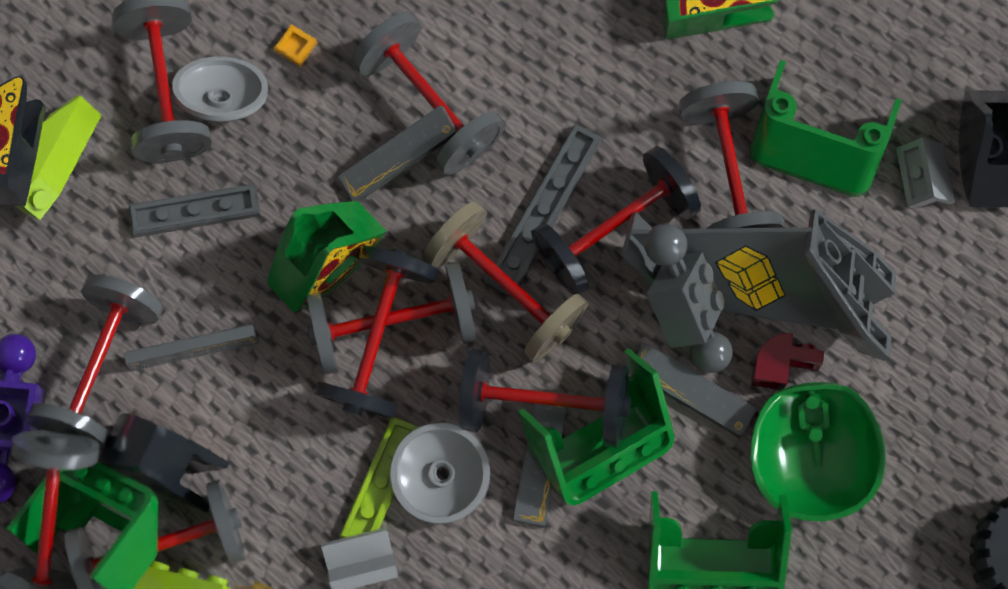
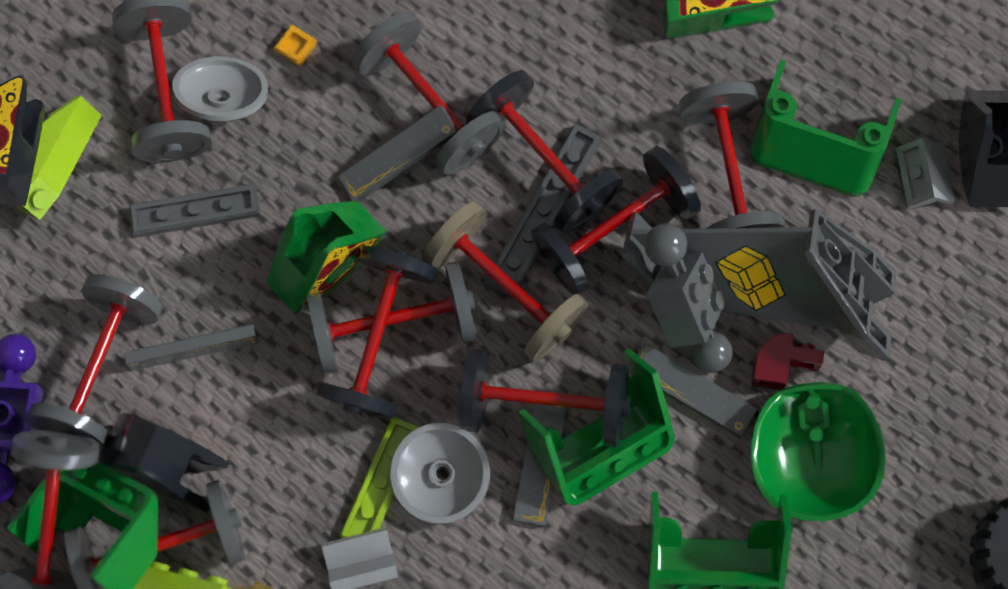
(588, 200): none -> black piece

